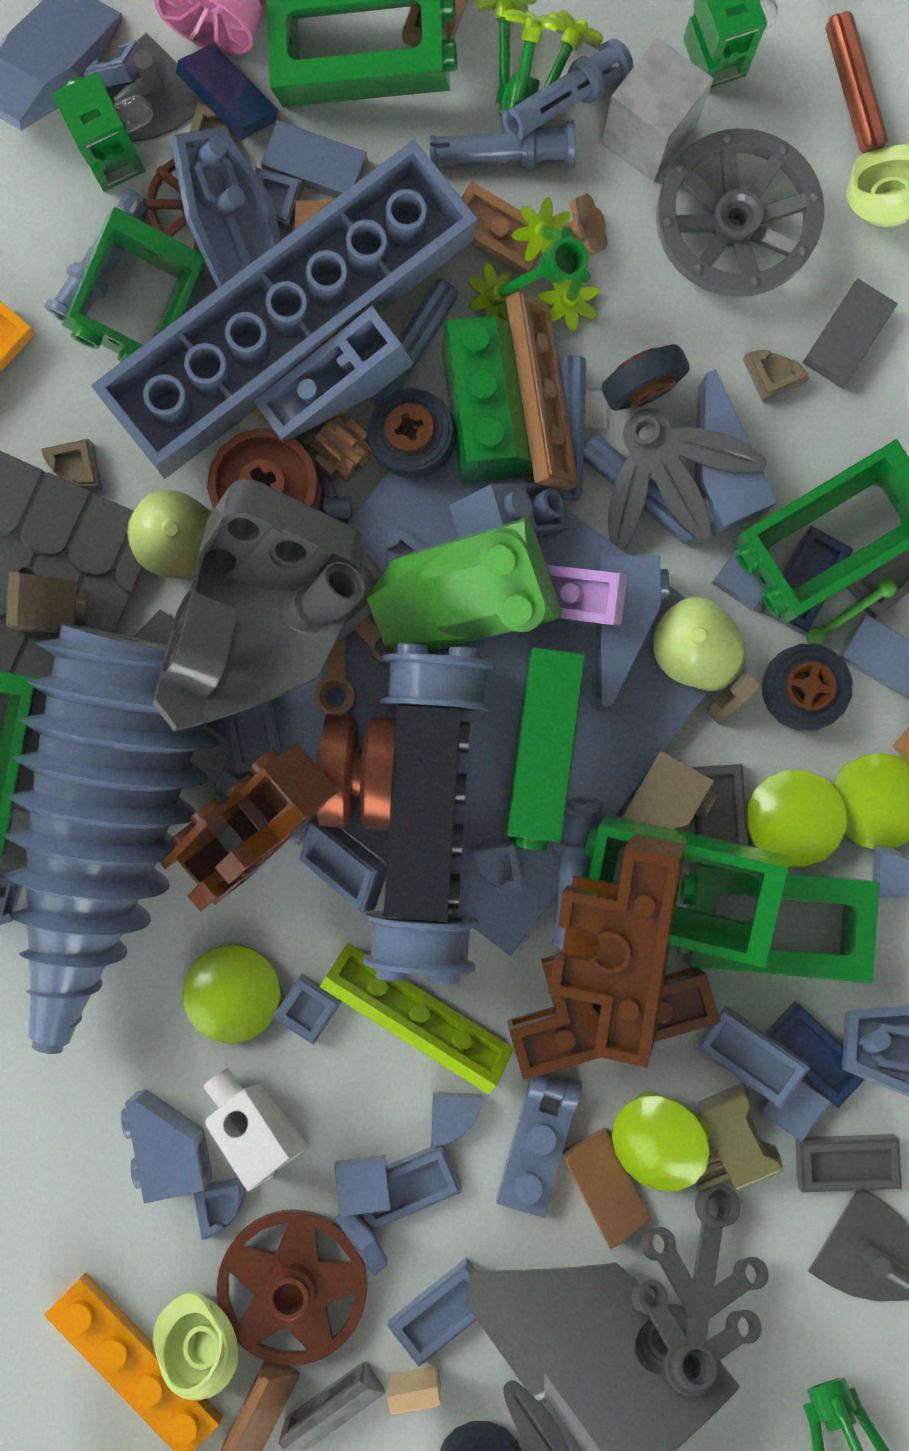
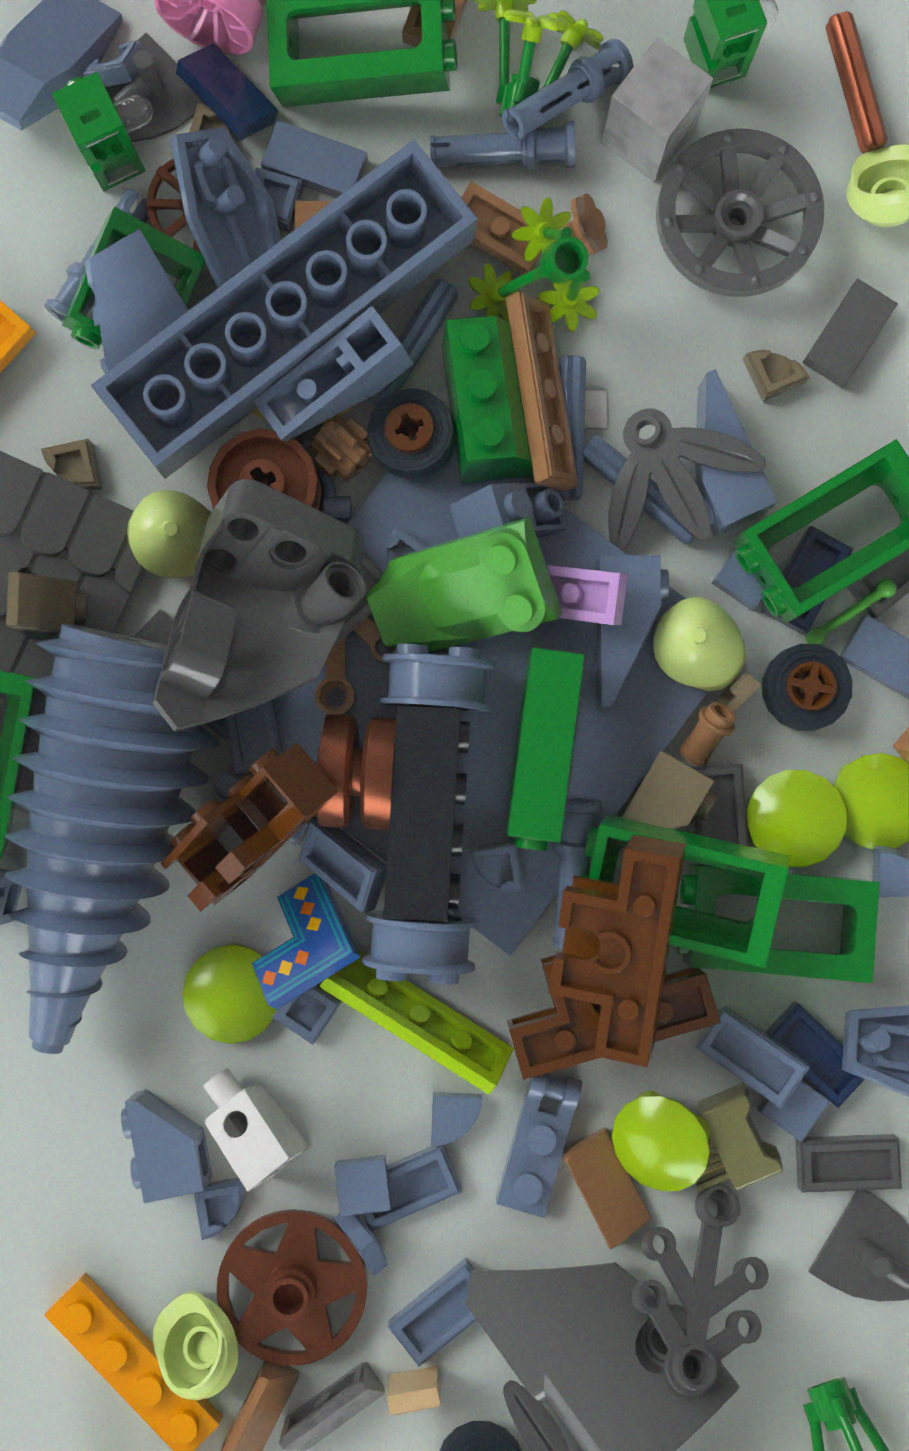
(130, 297): none -> sand blue slope
(318, 945): none -> blue tile
(645, 377): black wheel -> none
(710, 730): none -> medium nougat pin

